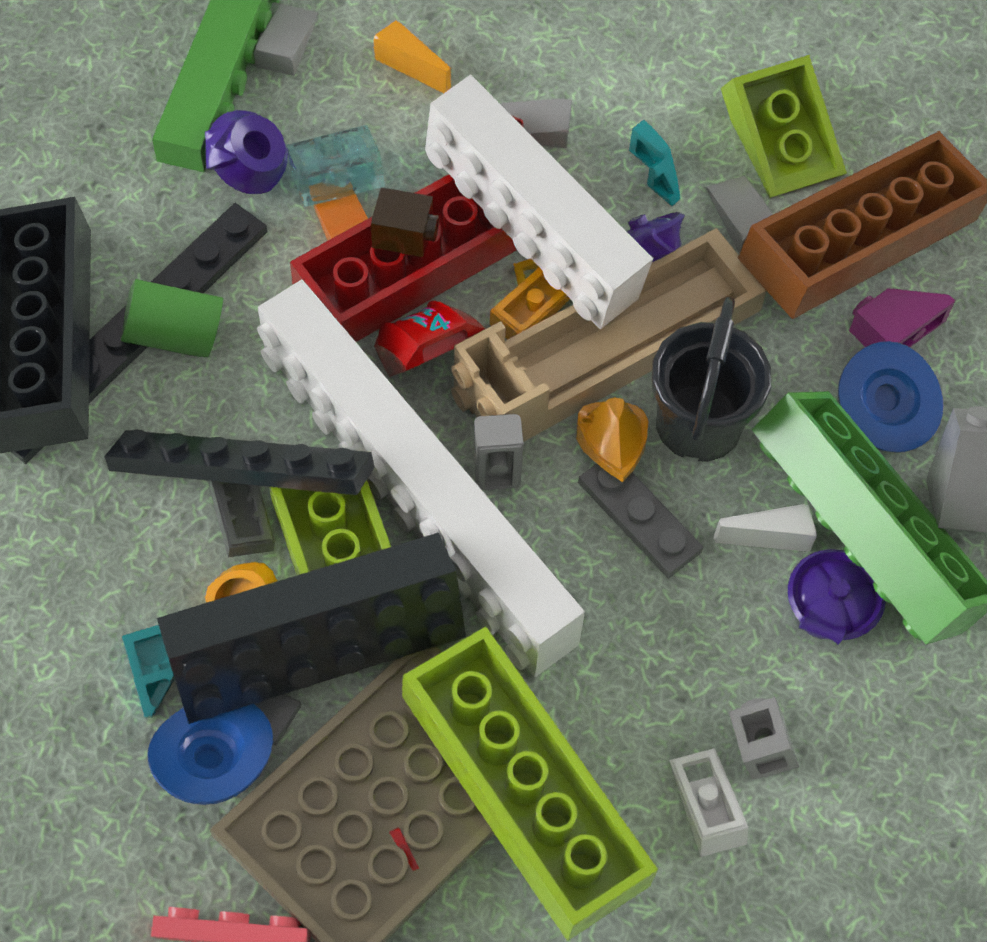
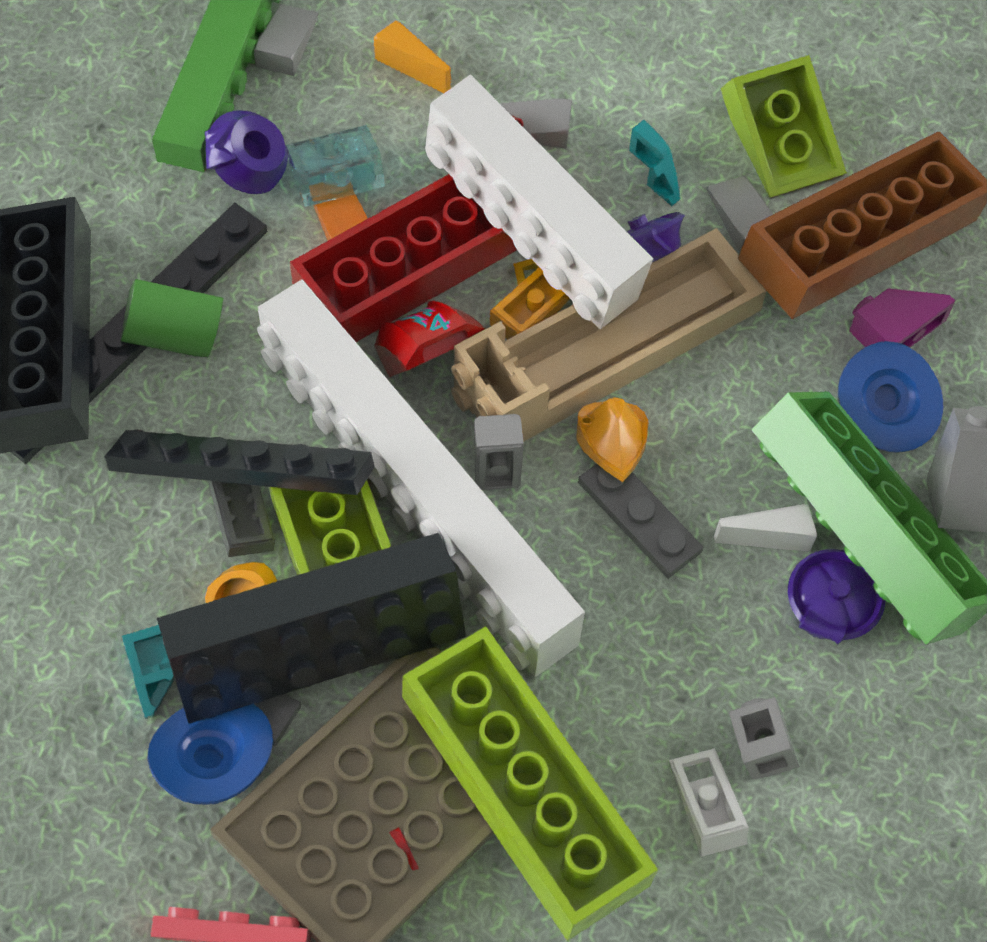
(403, 222): dark brown brick -> none
(708, 386): black piece -> none

